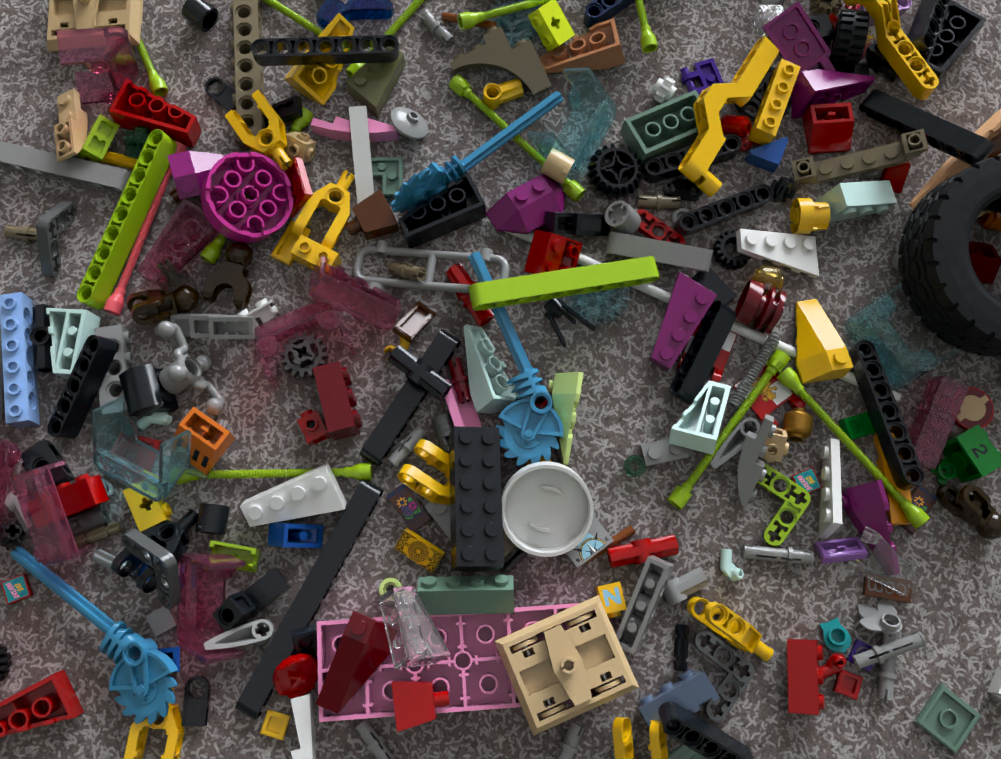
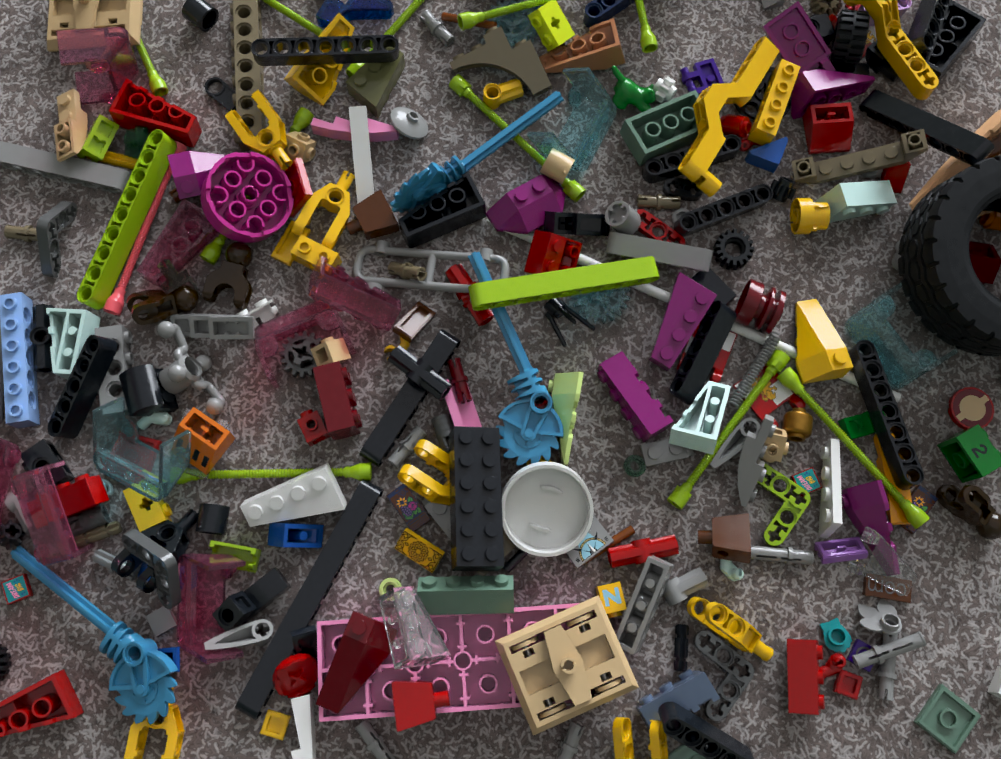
(196, 709): black piece -> none
(288, 109): black plate -> none
(330, 351): none -> tan brick
(390, 171): sand green tile -> none
(486, 373): light aqua wedge -> none
(629, 167): black gear -> none
(630, 93): none -> green animal
(633, 397): none -> magenta wedge
(729, 537): none -> reddish brown torso
(765, 14): clear brick -> none
(769, 276): clear yellow head -> none
(781, 249): white wing -> none
(936, 417): clear pink wedge -> none
(950, 469): green plate -> none

